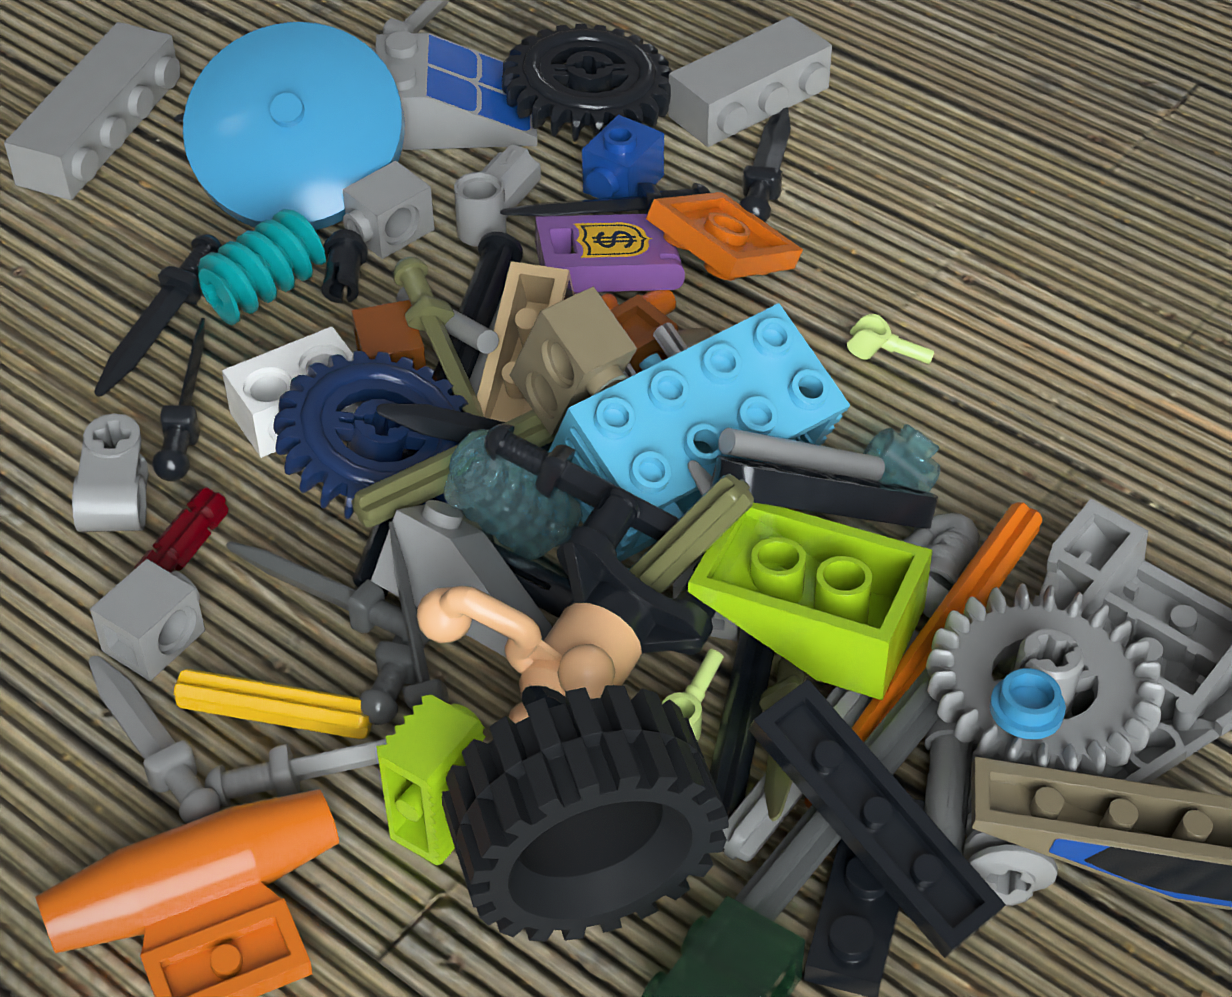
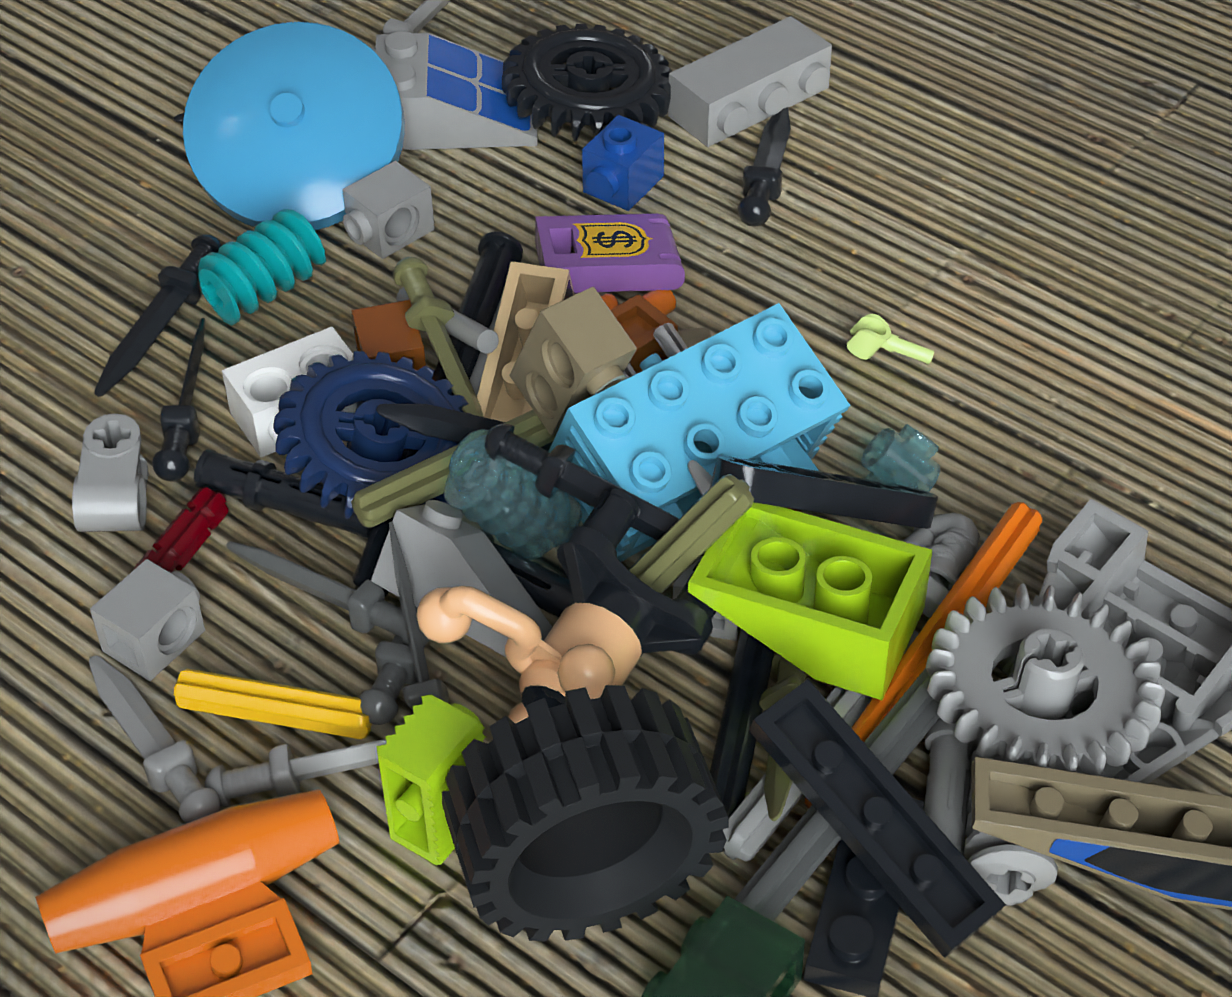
(92, 111): light grey brick -> none
(264, 486): none -> black pin
(344, 256): black pin -> none
(496, 187): light grey piece -> none
(646, 194): black sword -> none
(692, 697): yellowish green hand -> none
(723, 235): orange plate -> none
(800, 454): light grey bar -> none
(1028, 704): dark azure plate -> none

